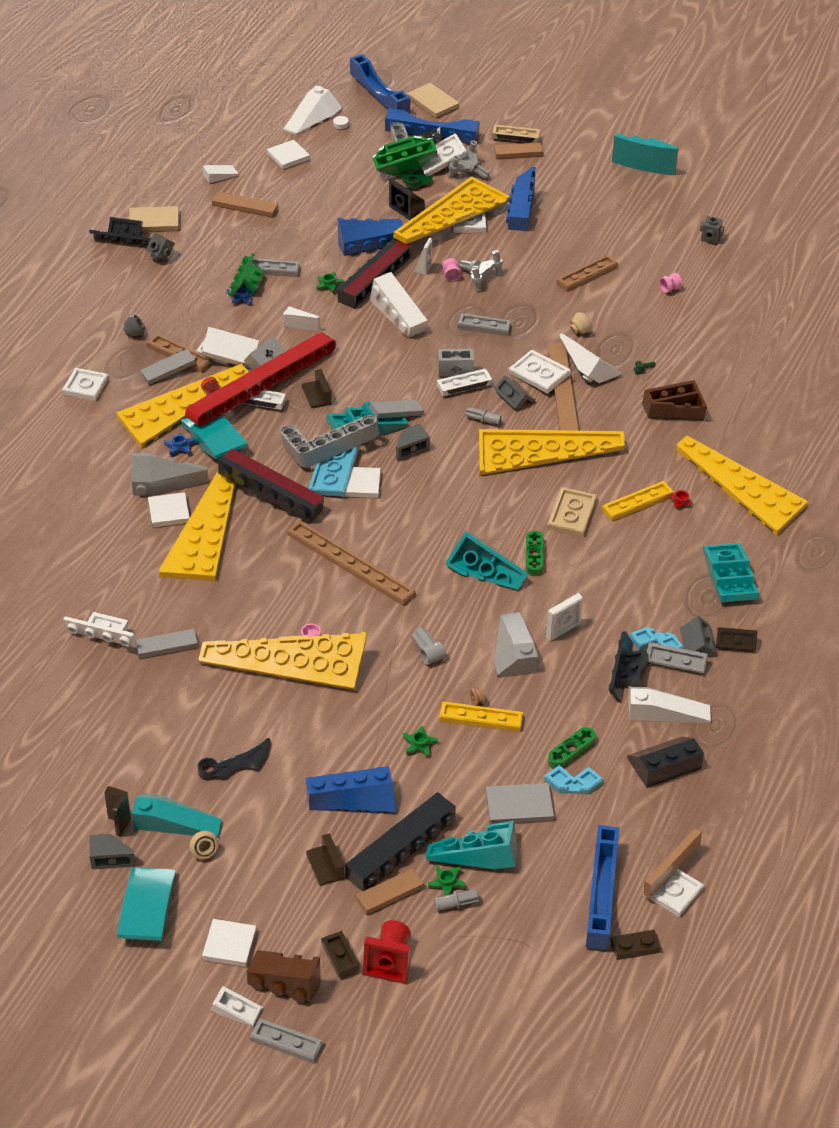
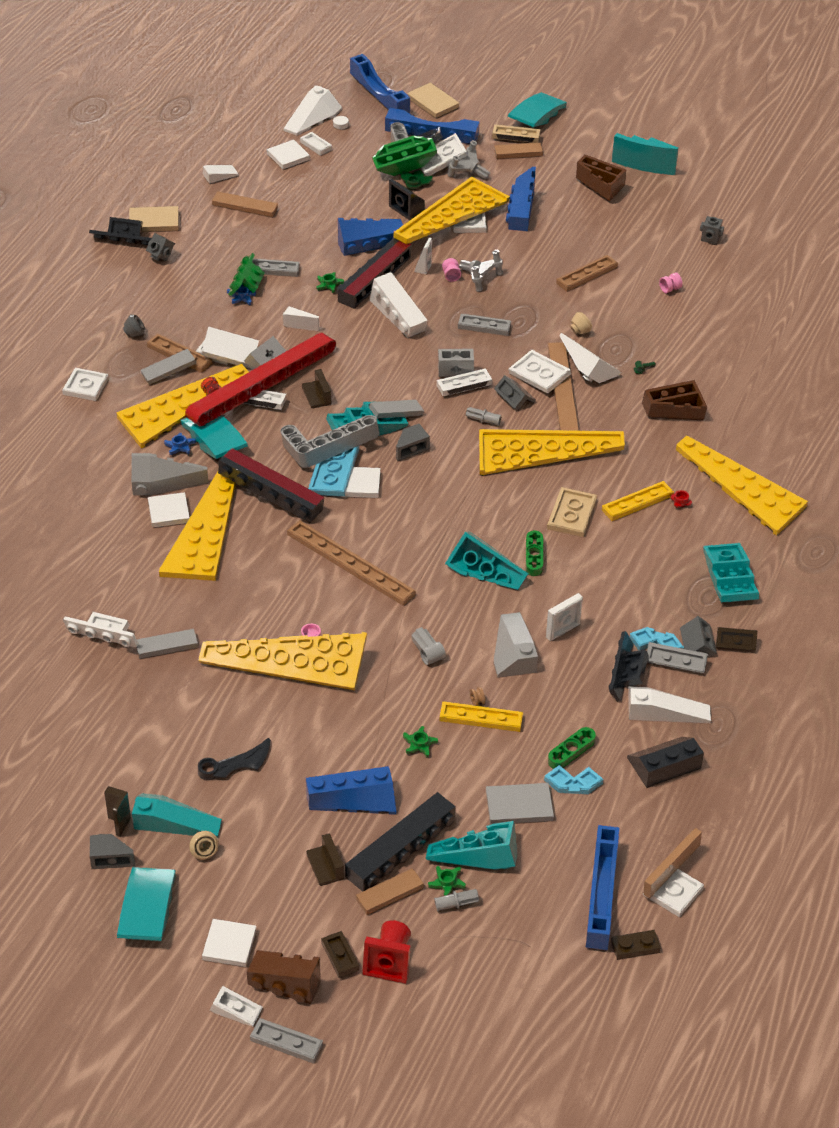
(316, 143): none -> white tile
(537, 109): none -> teal slope
(601, 176): none -> reddish brown wedge

